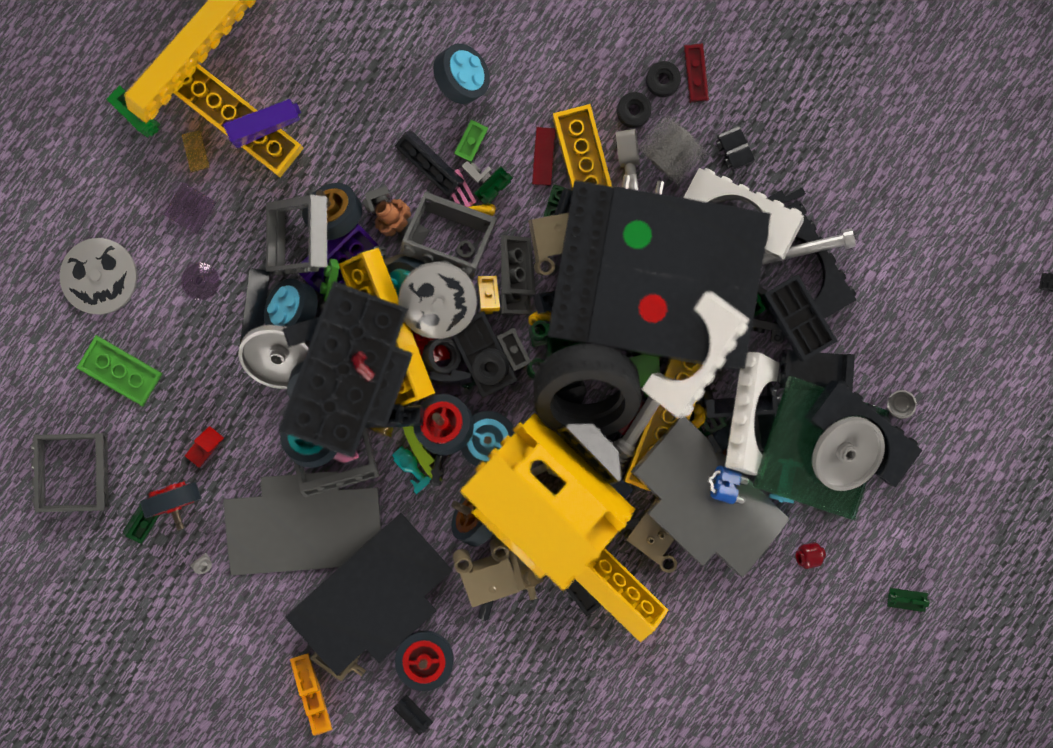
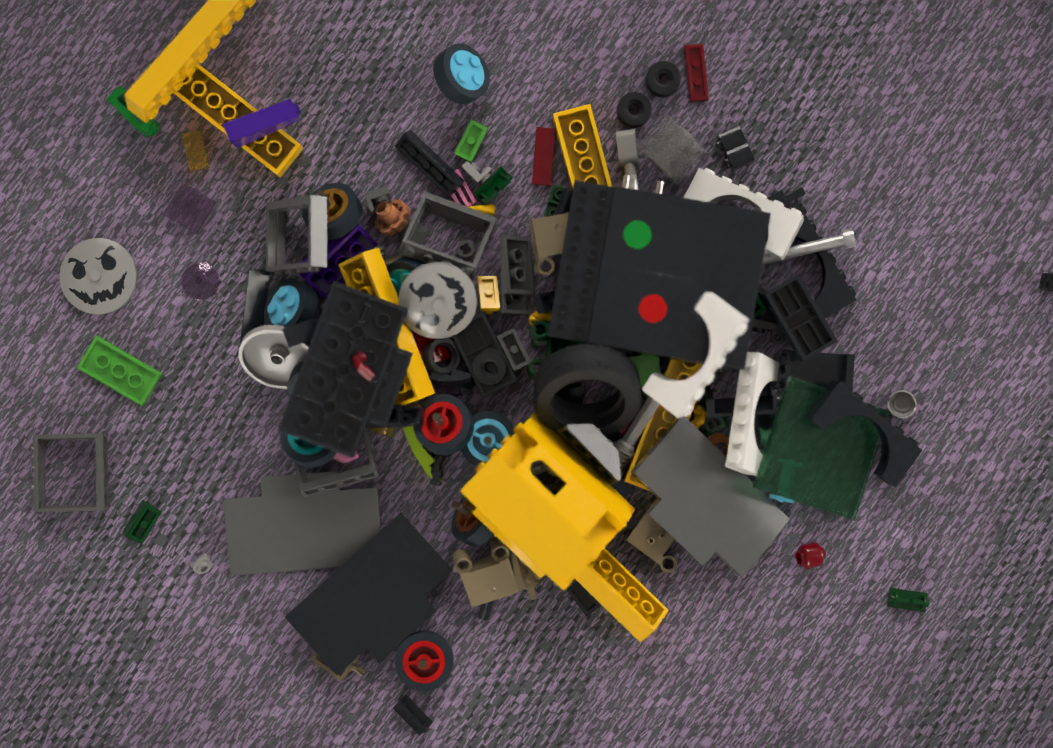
(171, 500): black wheel -> none
(204, 446): red slope -> none
(311, 694): light orange slope -> none
(331, 274): bright green plate -> none
(408, 463): teal piece -> none
(720, 439): black tile -> none
(726, 484): blue piece -> none
(848, 453): light grey dish -> none

